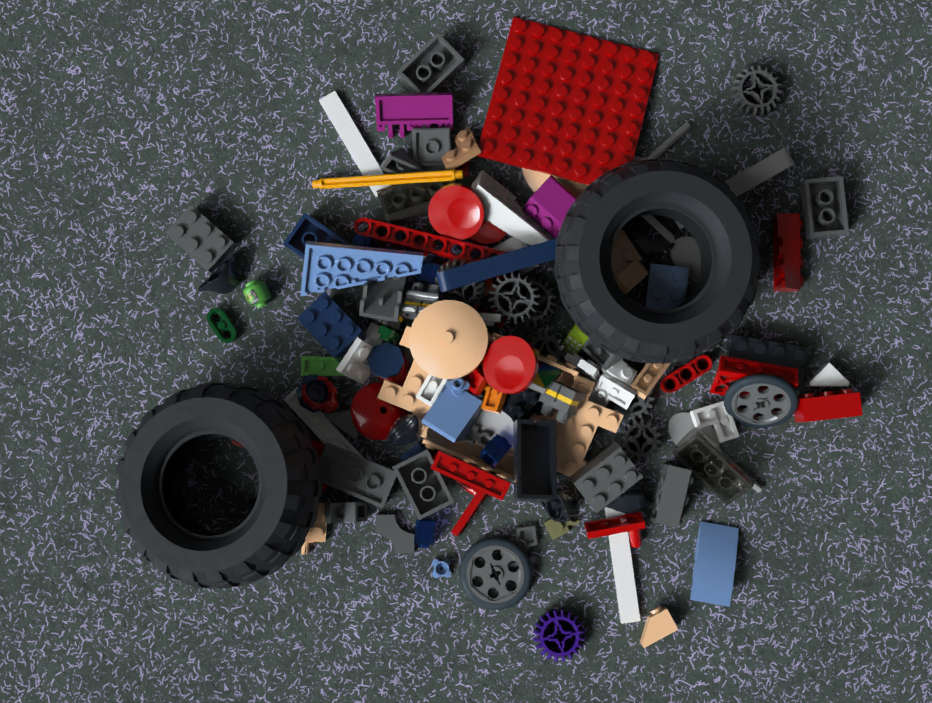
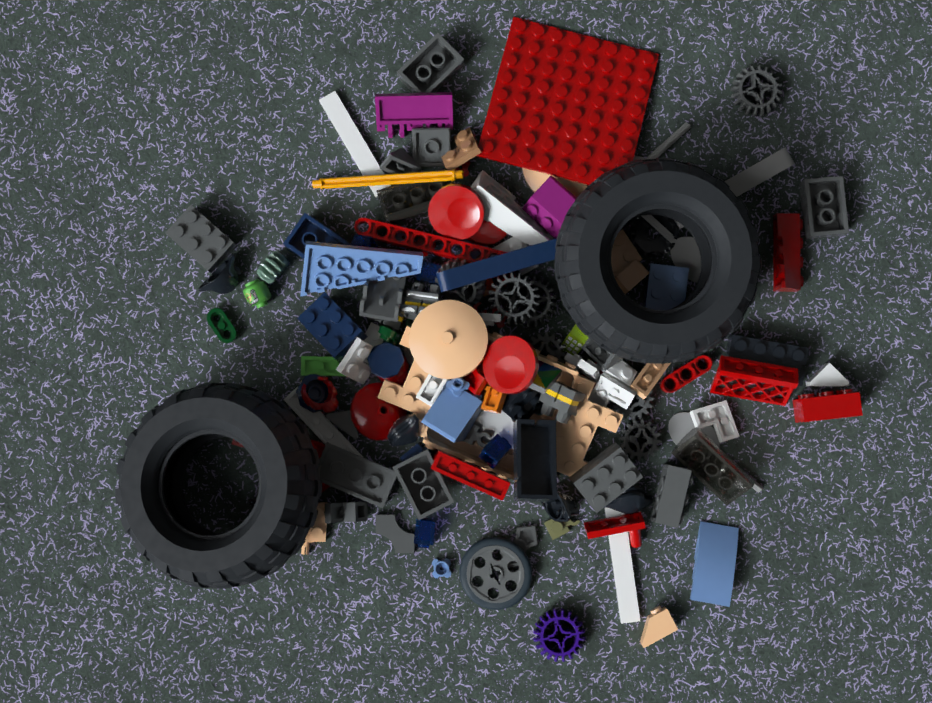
(272, 267): none -> sand green gear
(470, 511): red piece -> none
(761, 401): wedge -> none

